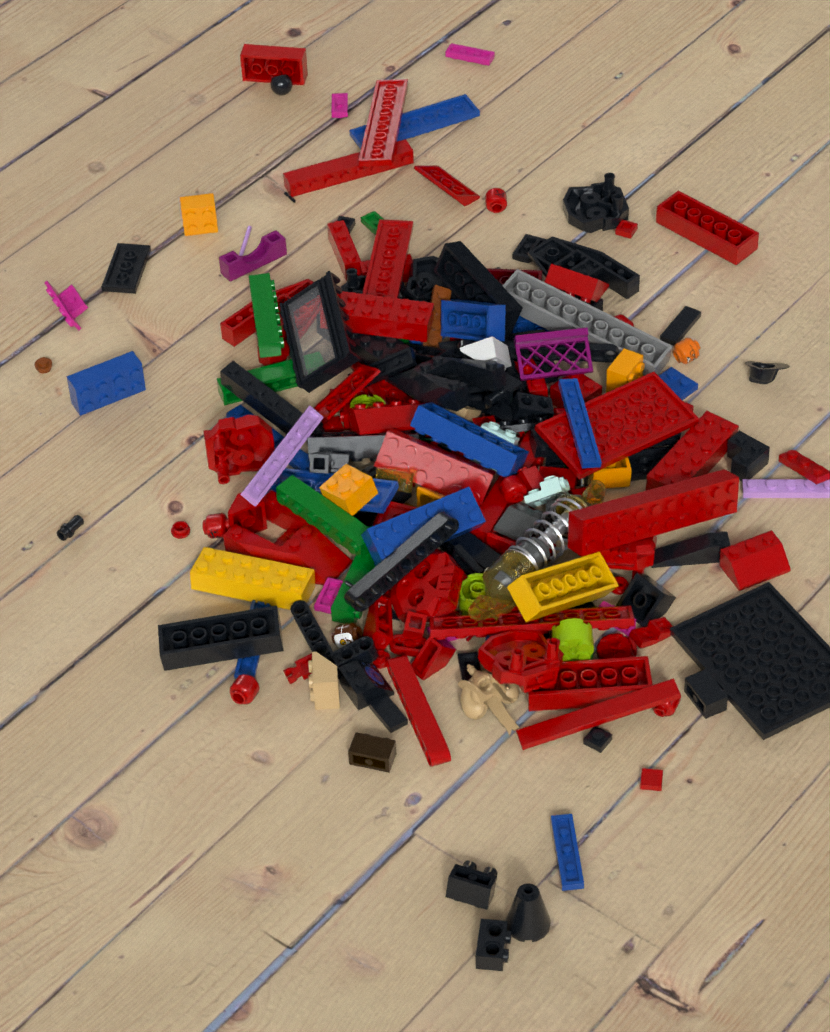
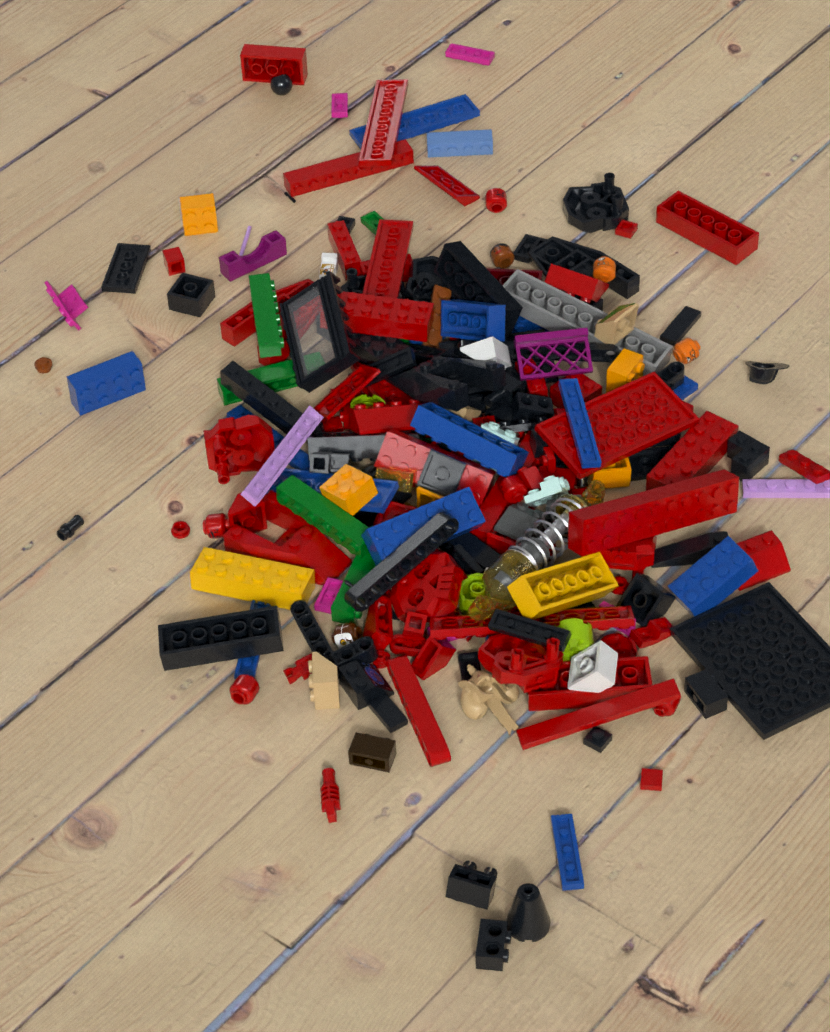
(174, 261): none -> red brick
(191, 295): none -> black brick
(328, 263): none -> white leg
(330, 795): none -> red hinge
(441, 473): none -> tile
(459, 143): none -> medium blue brick
(502, 256): none -> dark orange head
(528, 629): none -> black plate
(548, 459): none -> red plate
(593, 669): none -> white slope
(604, 269): none -> orange head
(617, 324): none -> tan slope
(673, 374): none -> black piece
(713, 577): none -> blue brick

